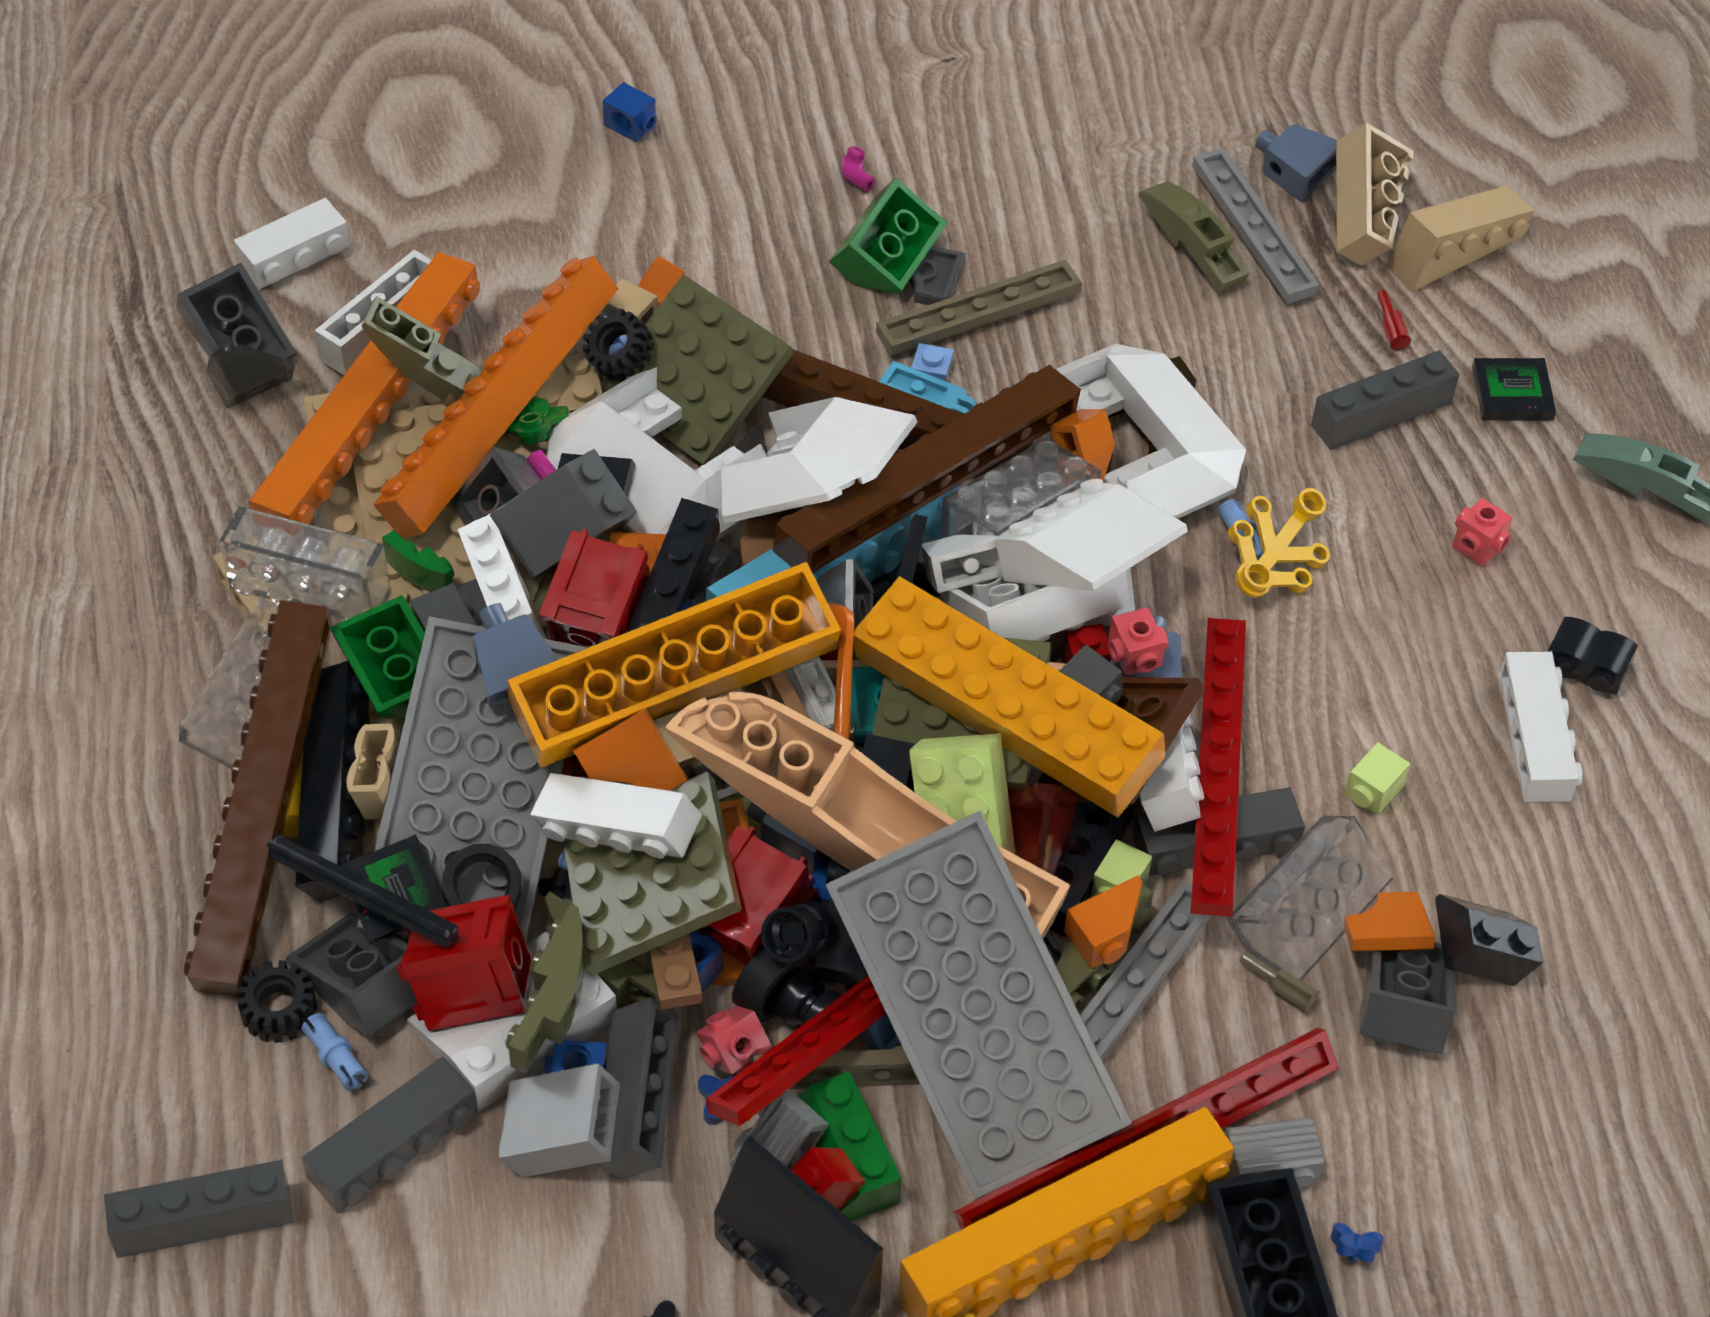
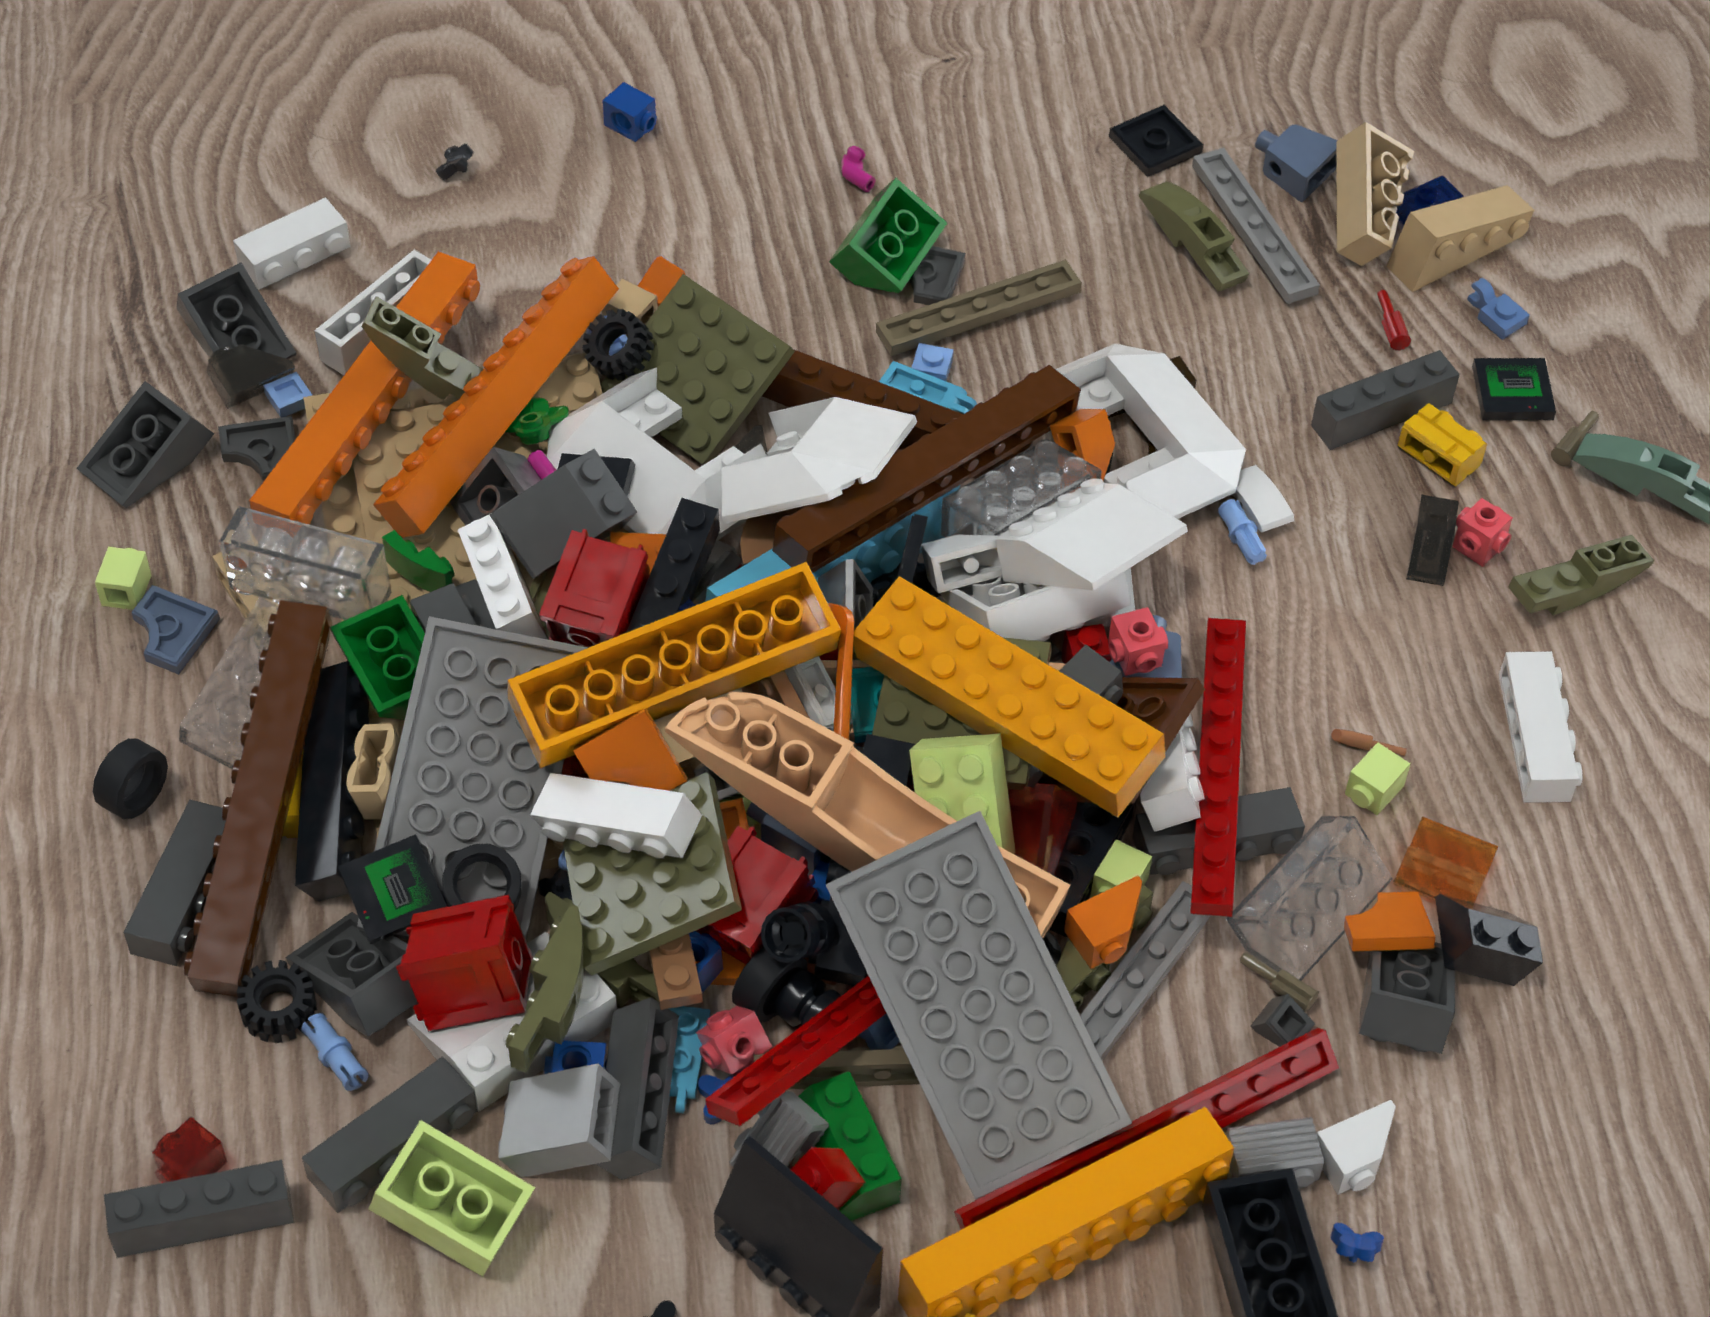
(123, 577): none -> yellowish green brick
(130, 778): none -> black tyre
(144, 446): none -> dark grey slope
(174, 627): none -> sand blue tile
(174, 895): none -> dark grey brick
(188, 1153): none -> clear red brick
(257, 443): none -> dark grey tile
(287, 394): none -> light blue plate
(364, 891): black axle -> none
(451, 1198): none -> yellowish green brick
(456, 161): none -> black piece
(507, 650): sand blue torso -> none
(687, 1056): none -> medium azure hinge
(1155, 140): none -> black tile
(1262, 500): none -> white slope
(1276, 547): yellow plant -> none
(1282, 1021): none -> dark grey slope
(1356, 1148): none -> white slope
(1362, 741): none -> nougat piece
(1427, 195): none -> clear blue plate
(1432, 540): none -> clear smoke slope
(1442, 444): none -> yellow brick
(1445, 862): none -> clear orange slope
(1498, 314): none -> medium blue plate
(1567, 447): none -> dark tan axle
(1582, 579): none -> olive slope
(1592, 654): black brick -> none

